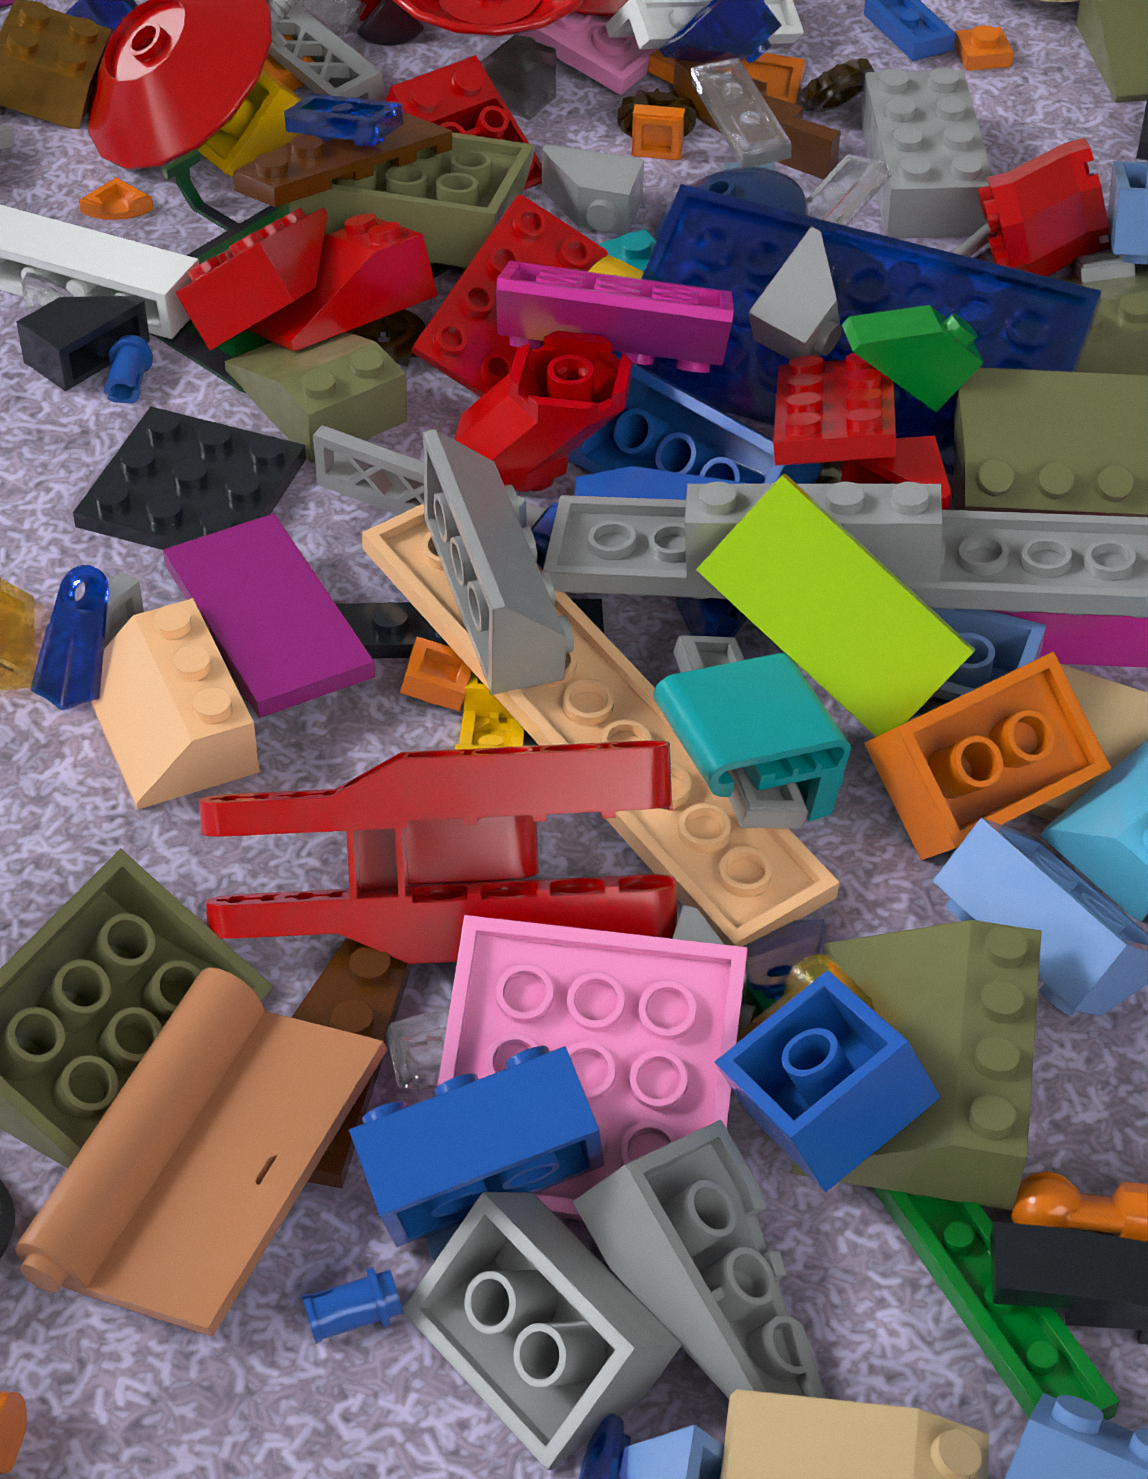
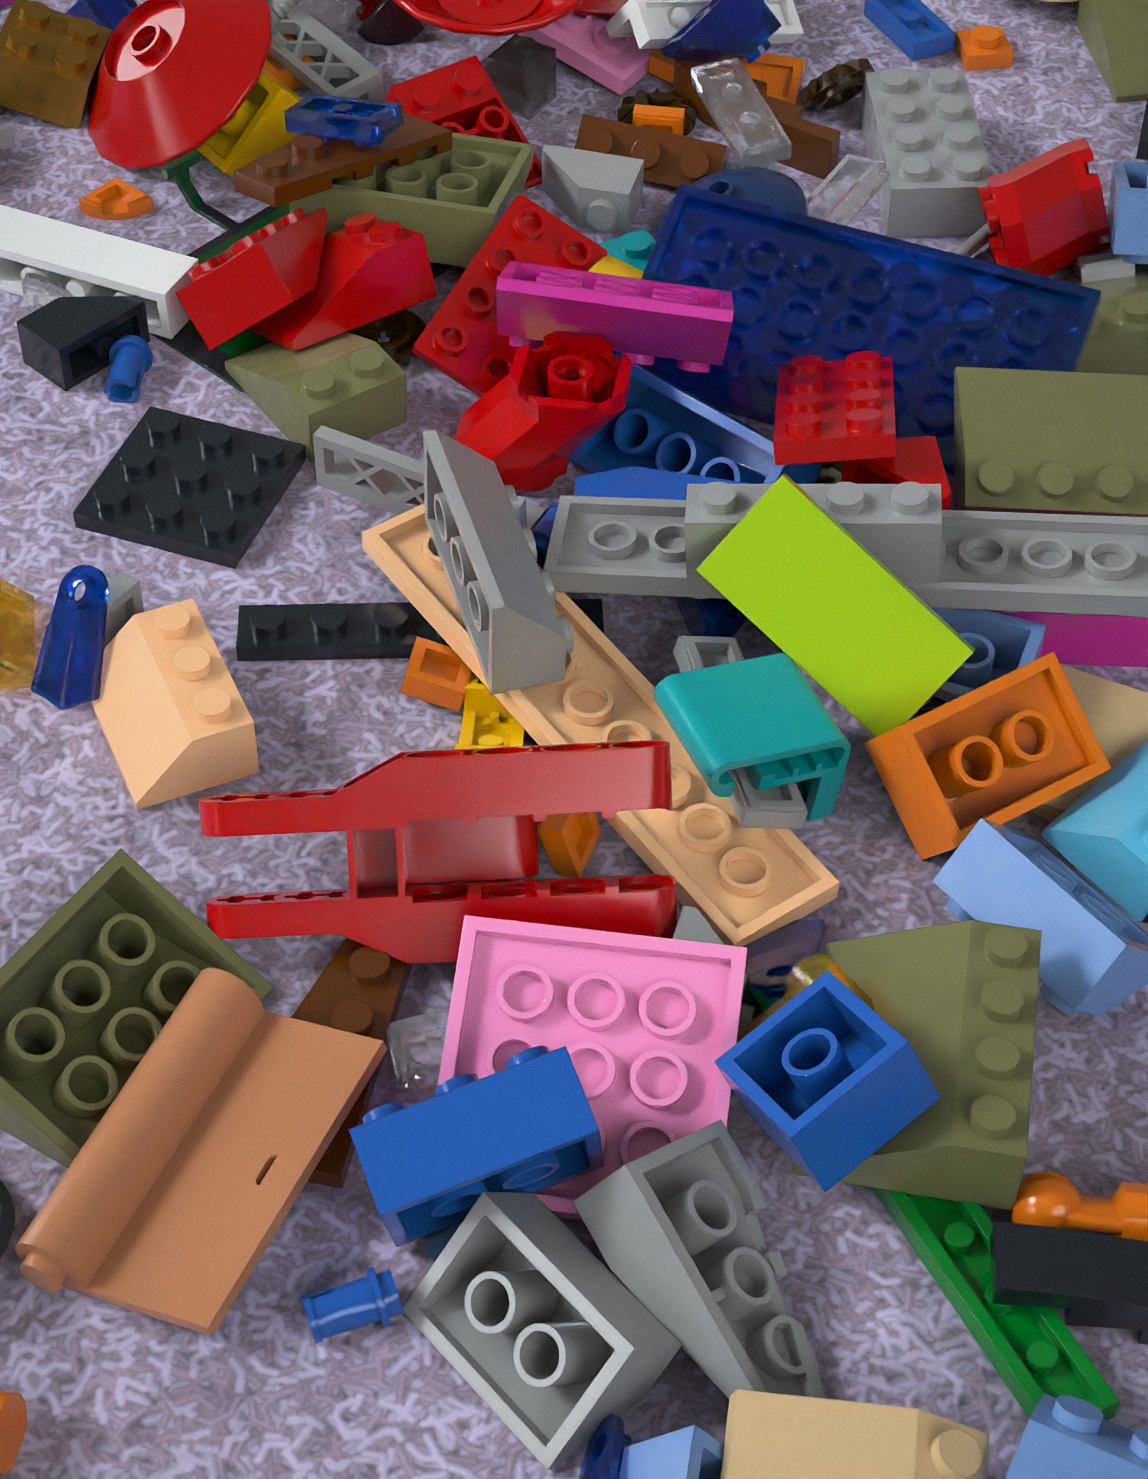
(269, 615): magenta tile -> none
(569, 841): none -> orange plate
(666, 156): none -> reddish brown plate
(799, 306): light grey slope -> none
(917, 350): green slope -> none

